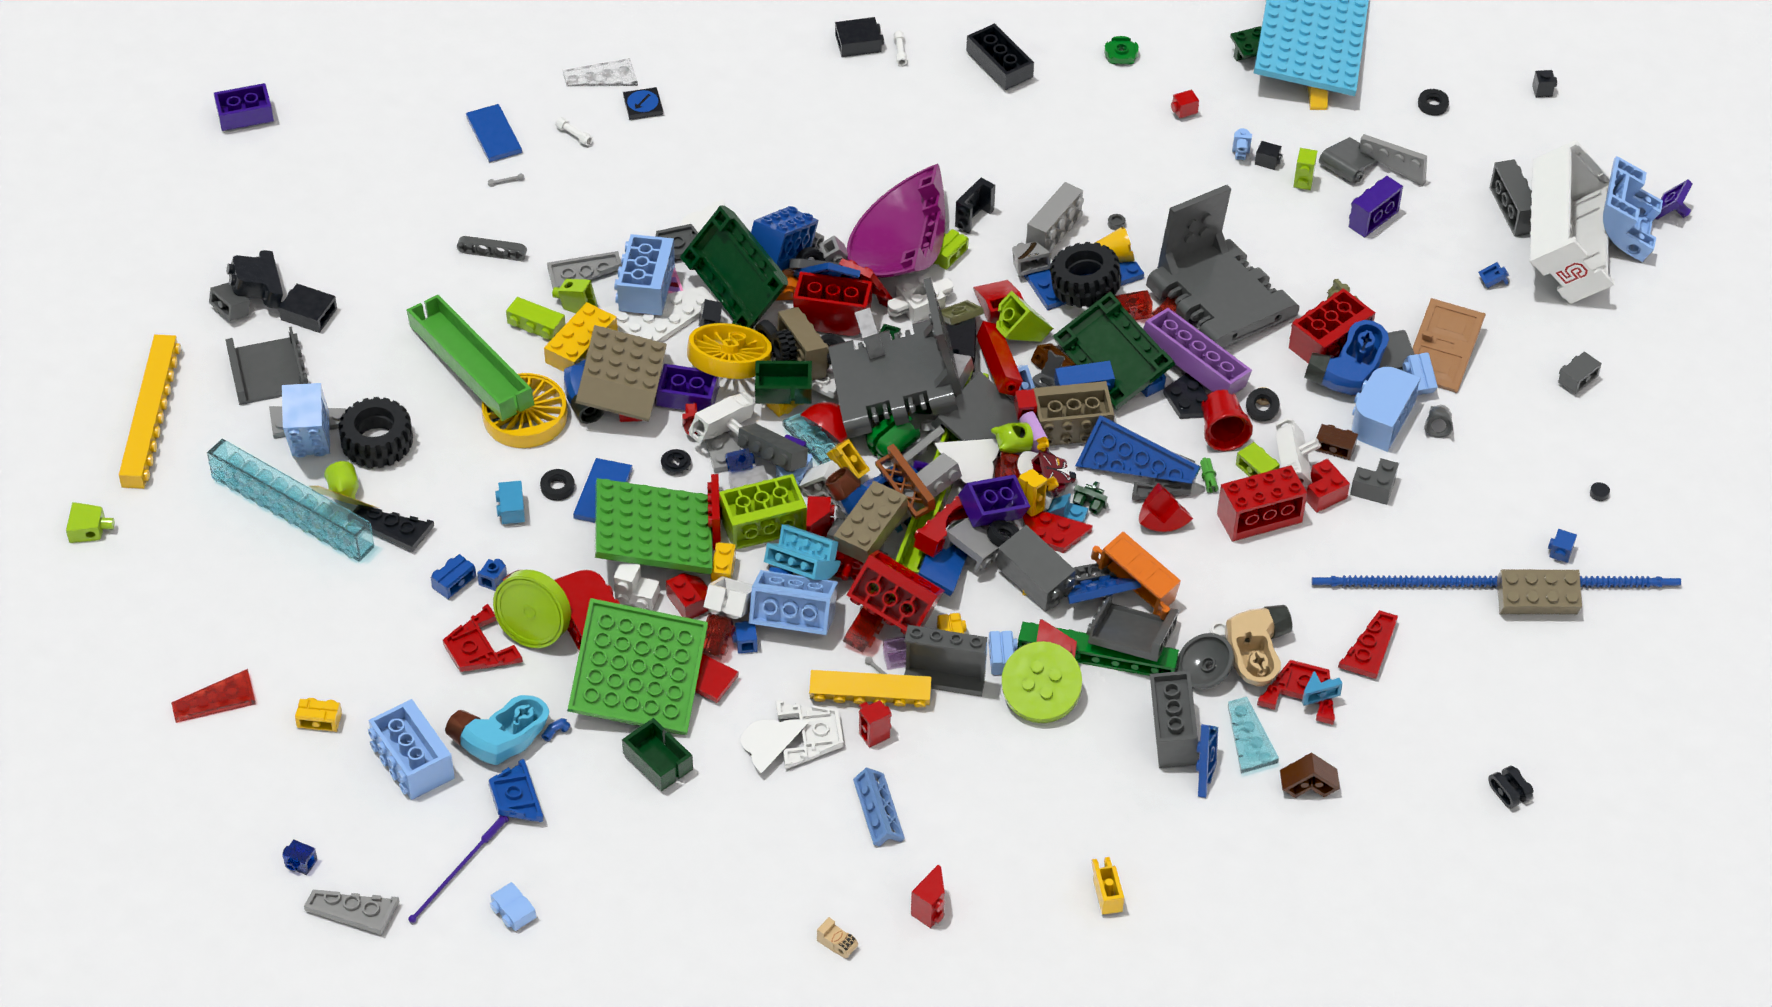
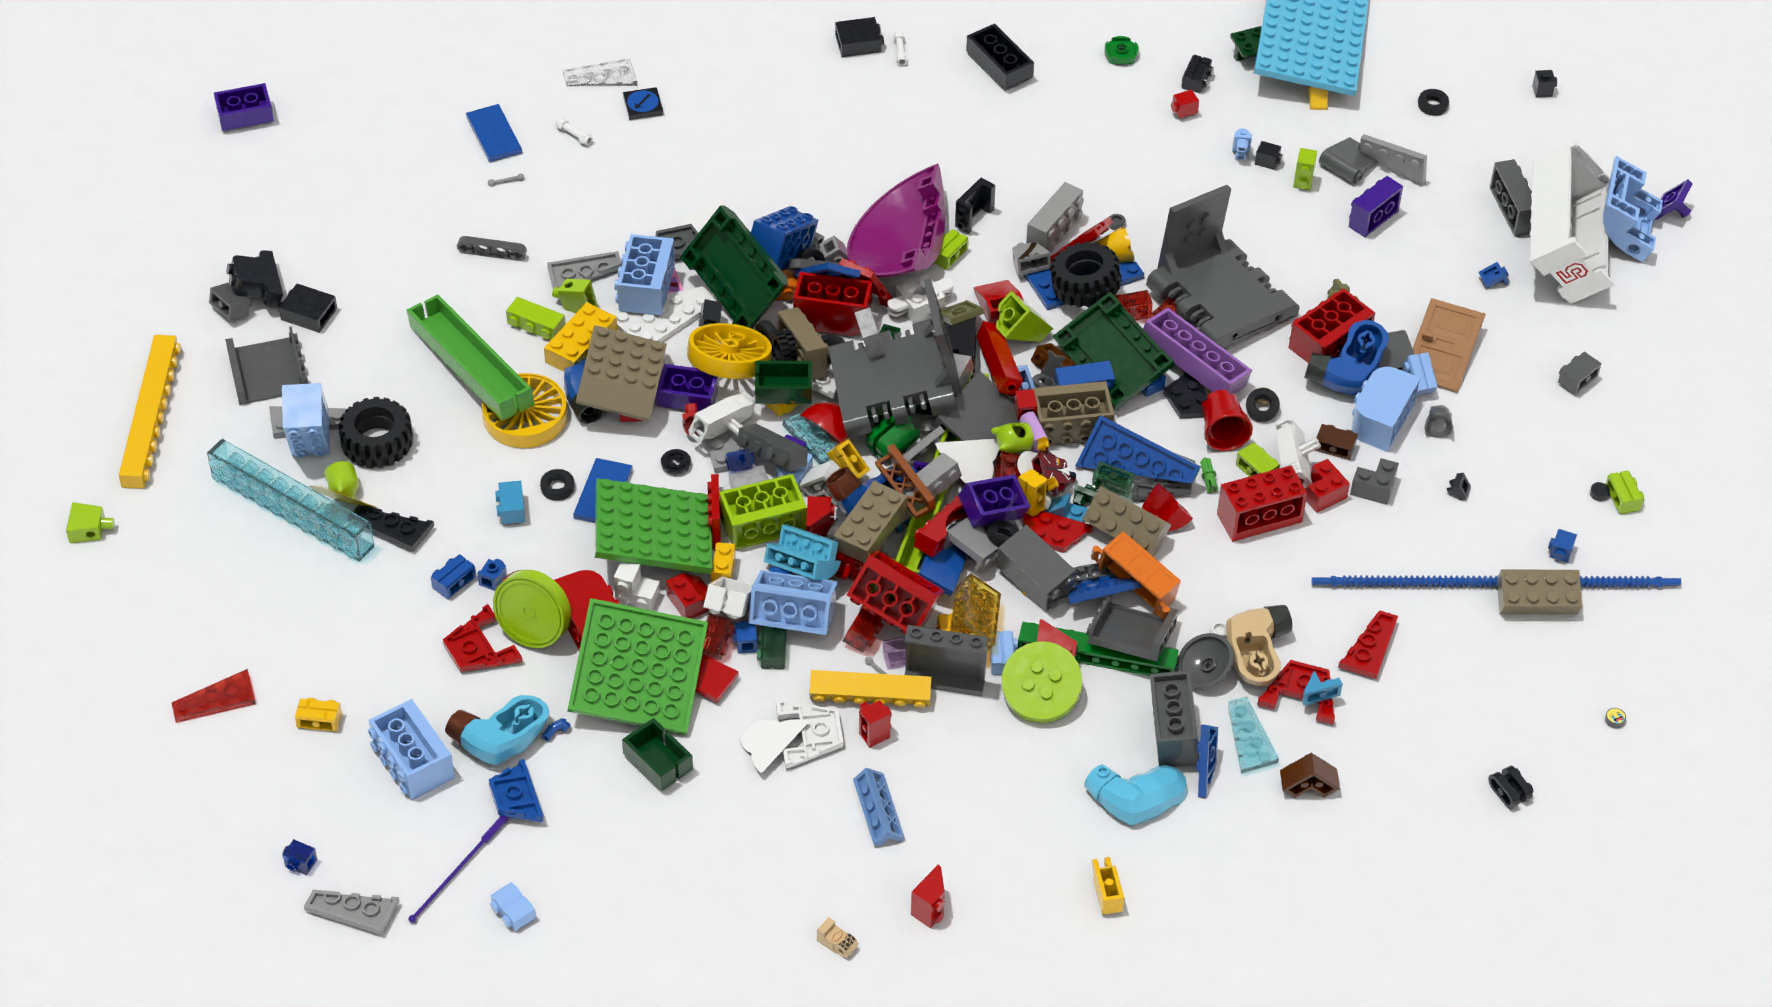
(772, 648): none -> clear green brick
(976, 609): none -> clear yellow brick
(1089, 235): none -> red wing
(1114, 478): none -> clear green brick
(1118, 515): none -> dark tan brick
(1141, 796): none -> medium azure piece
(1197, 73): none -> black brick
(1459, 486): none -> black tile
(1615, 717): none -> tile
(1625, 492): none -> lime brick

